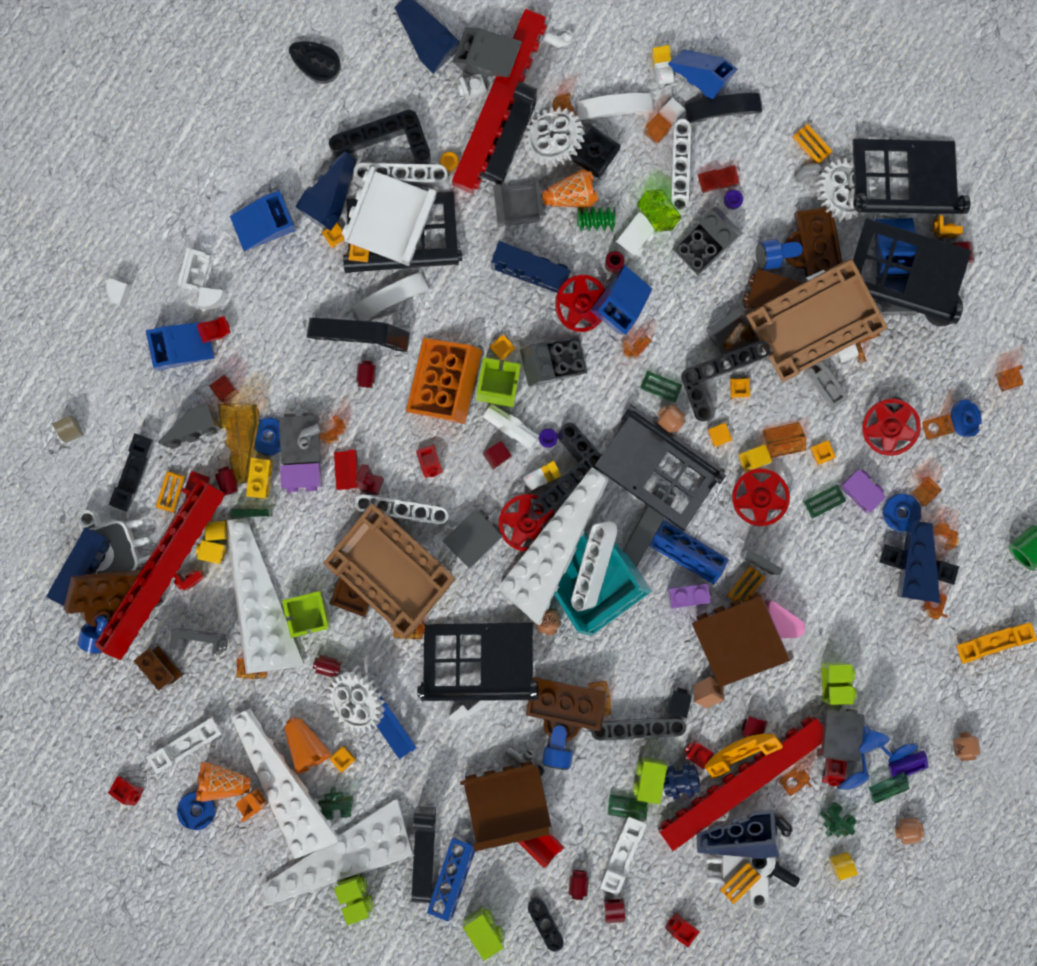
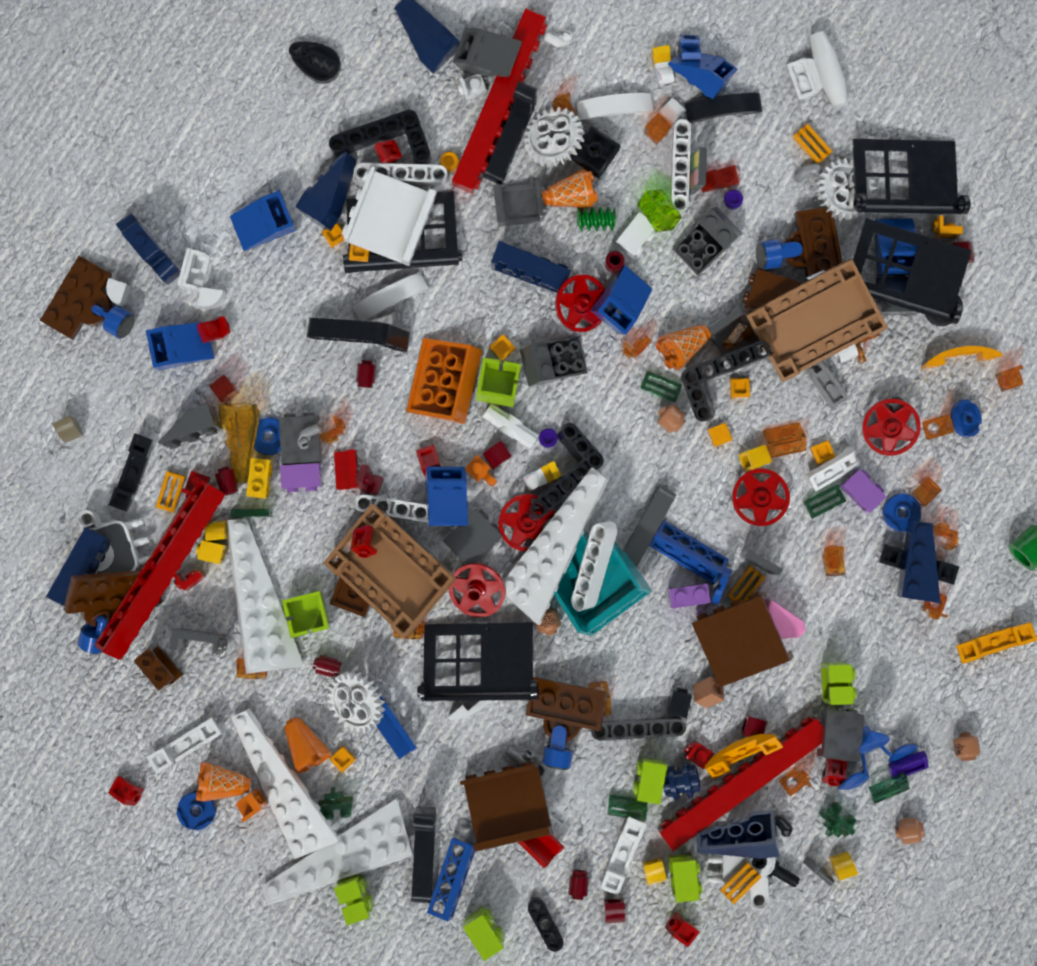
(82, 302): none -> reddish brown plate
(148, 248): none -> dark blue brick
(361, 542): none -> red bracket
(388, 151): none -> red bracket
(446, 496): none -> blue slope
(477, 590): none -> red wheel
(479, 469): none -> orange plate
(638, 452): black door -> none
(654, 871): none -> yellow brick
(682, 345): none -> orange cone
(684, 881): none -> lime piece
(690, 47): none -> blue slope
(697, 170): none -> dark grey tile
(721, 585): none -> blue tile
(819, 73): none -> white plate
(820, 872): none -> dark grey bar
(833, 469): none -> white plate
(833, 560): none -> clear orange bracket
(983, 354): none -> light orange slope

